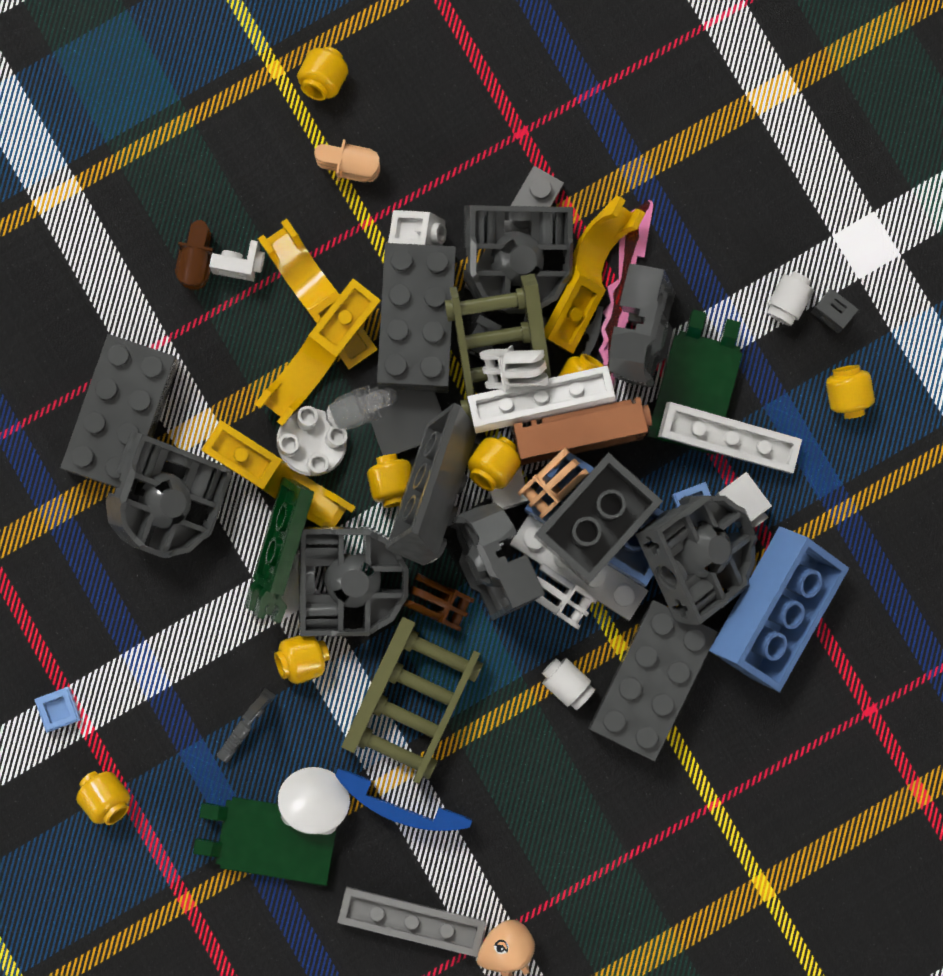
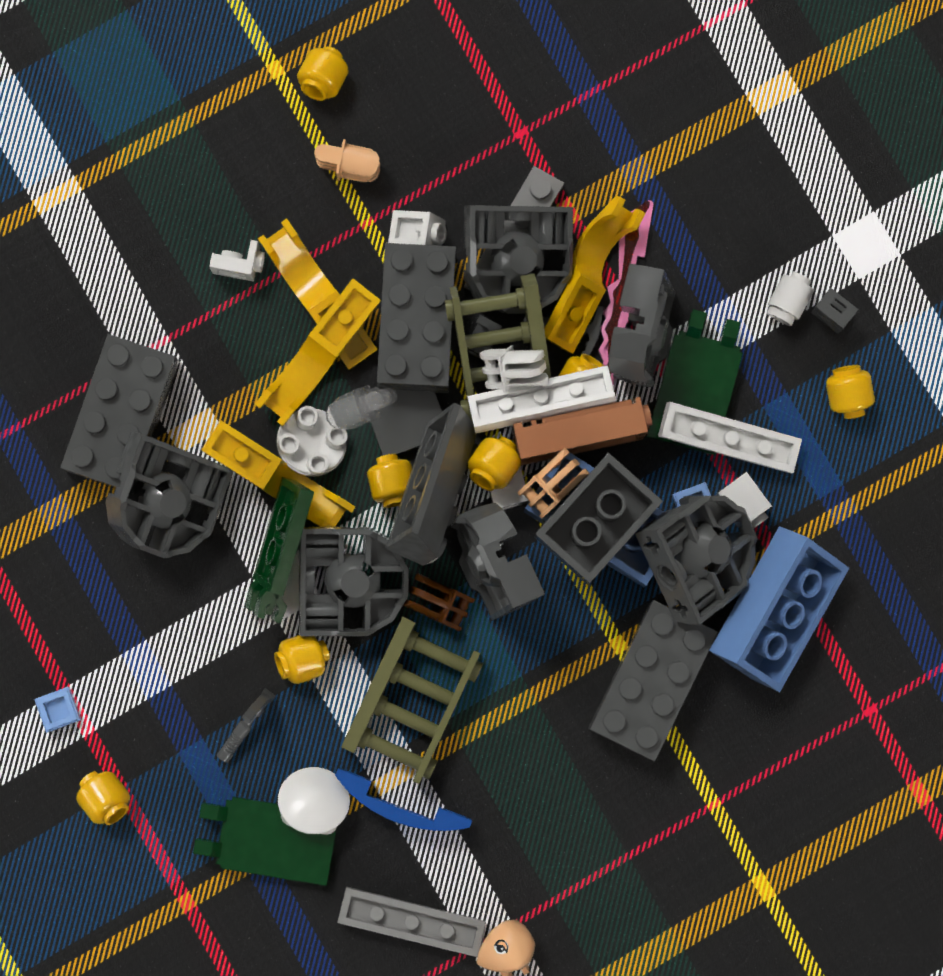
(194, 257): reddish brown arm -> none
(564, 598): white arm -> none
(567, 683): white brick -> none
(608, 587): white plate -> none

